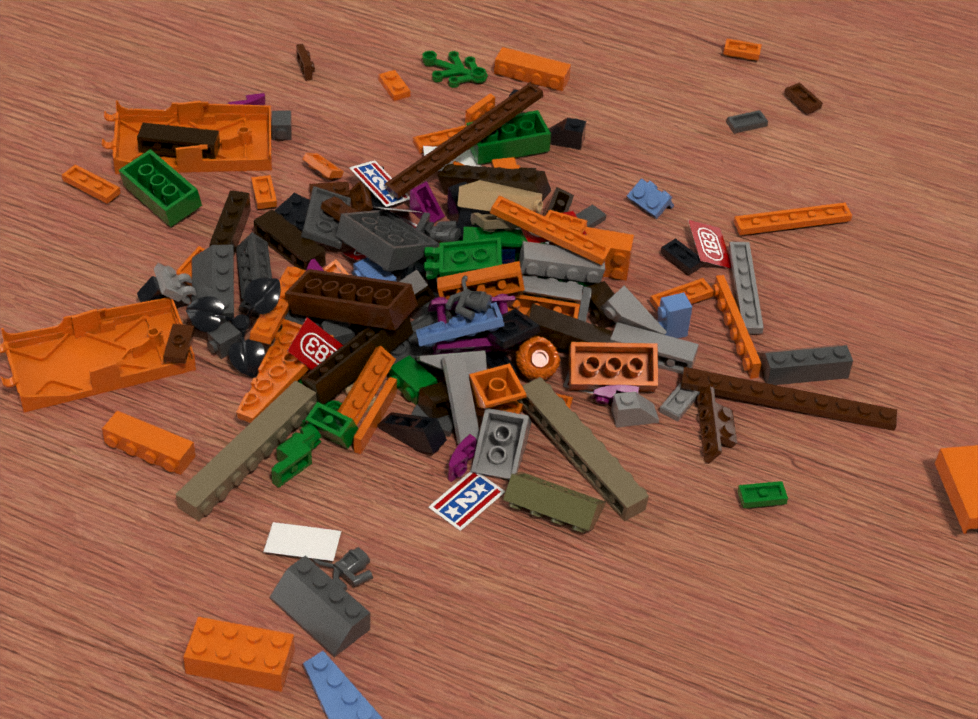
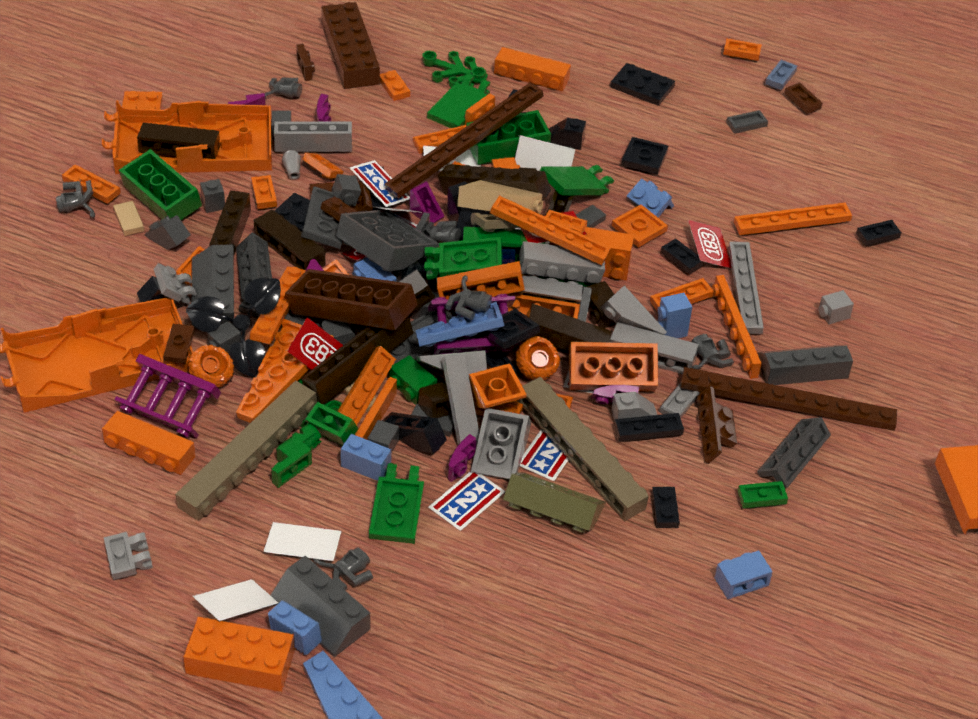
(71, 200): none -> dark grey piece
(120, 556): none -> light grey plate
(128, 218): none -> tan tile
(143, 100): none -> orange plate
(167, 375): none -> magenta fence
(168, 232): none -> dark grey slope
(211, 365): none -> orange hair
(212, 195): none -> dark grey brick
(235, 599): none -> white sticker
(286, 86): none -> dark grey piece
(291, 620): none -> medium blue brick
(292, 162): none -> light grey cone
(313, 136): none -> light grey brick
(323, 108): none -> magenta slope
(347, 189): none -> dark grey brick
(350, 45): none -> reddish brown brick
(365, 457): none -> medium blue brick
(385, 434): none -> dark grey brick
(397, 506): none -> green tile
(452, 106): none -> green tile
(538, 153): none -> white sticker
(544, 457): none -> sticker
(577, 180): none -> green tile
(641, 224): none -> orange plate
(642, 84): none -> black plate
(645, 155): none -> black plate
(648, 427): none -> black plate
(665, 507): none -> black plate
(709, 352): none -> dark grey piece
(743, 574): none -> medium blue brick
(781, 75): none -> sand blue plate
(796, 450): none -> dark grey fence
(835, 307): none -> light grey brick
(878, 232): none -> black plate

